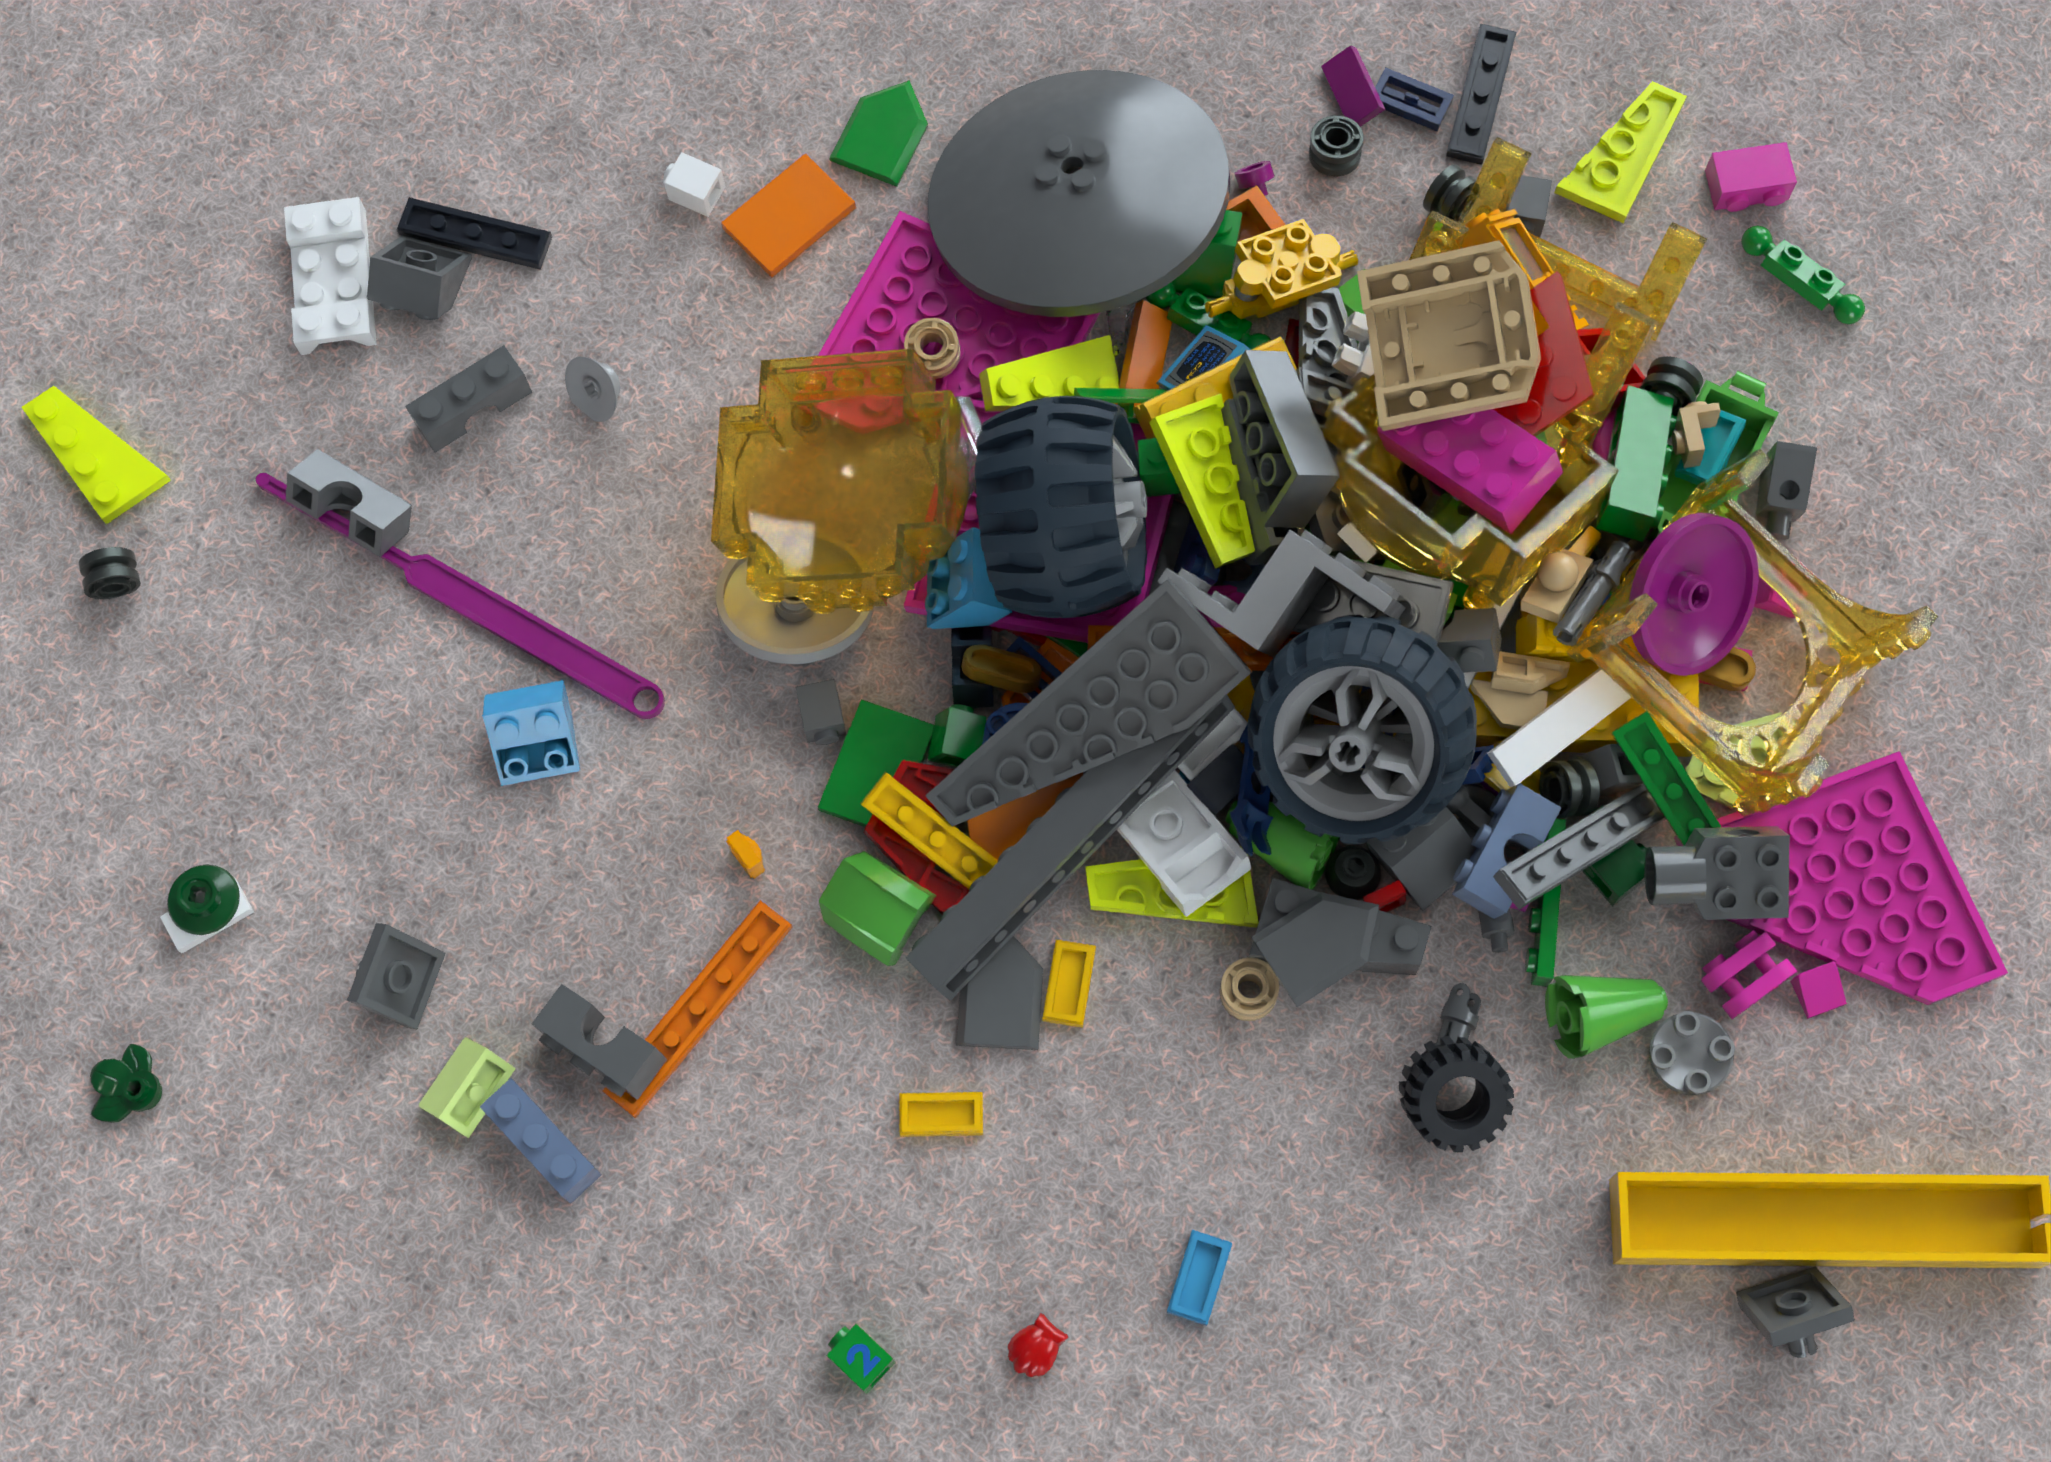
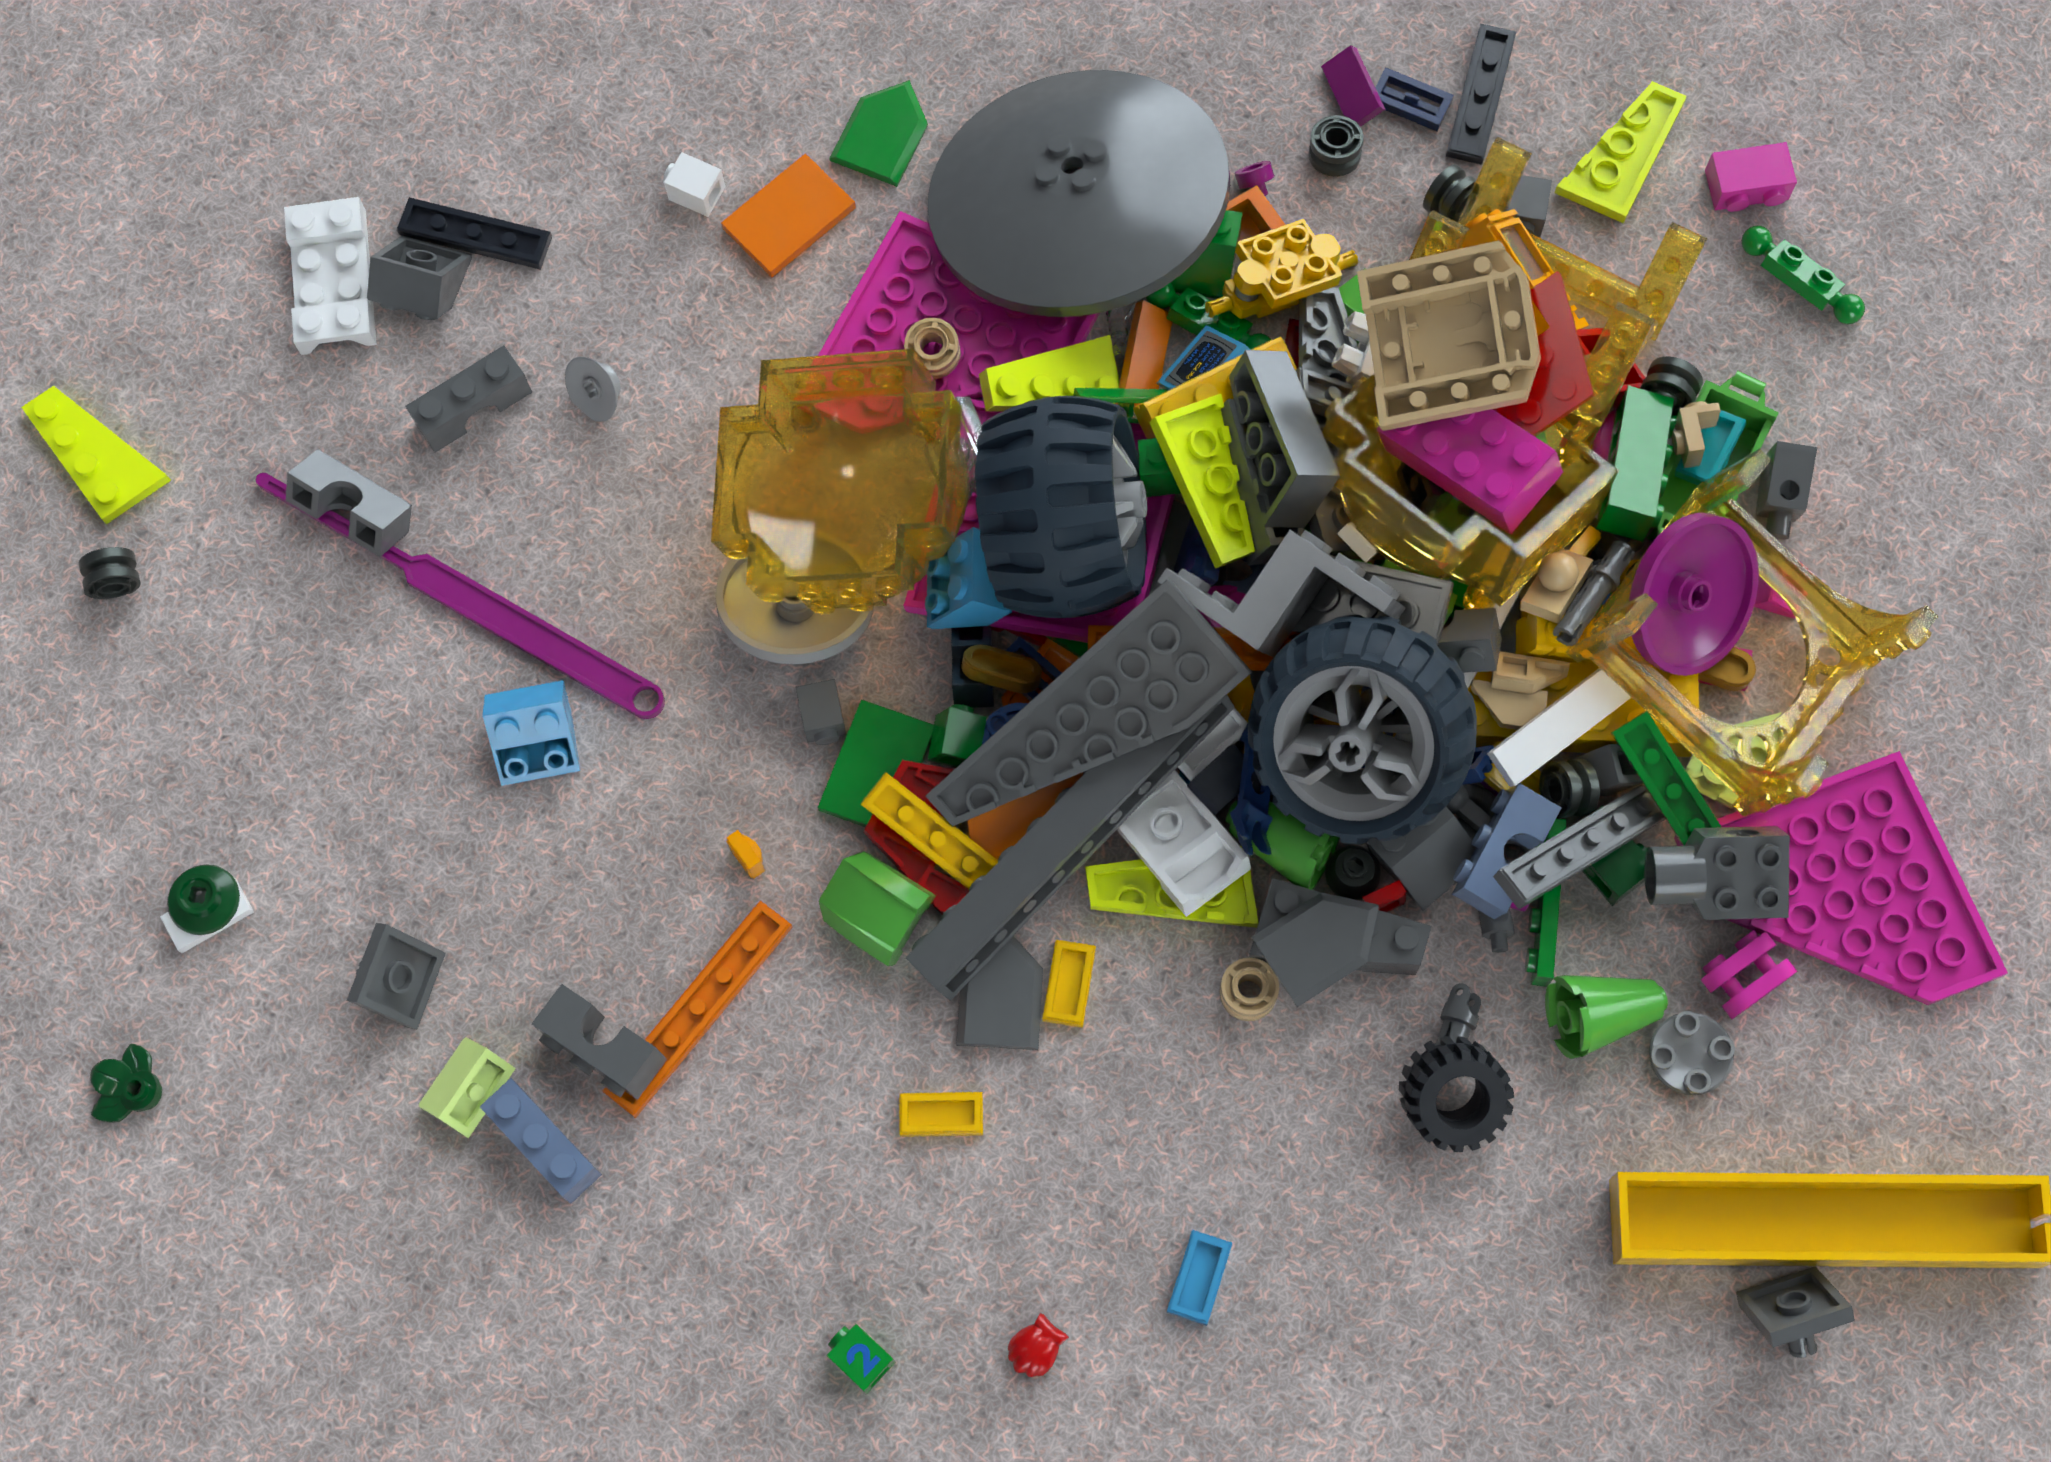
(1819, 989): dark pink slope -> none

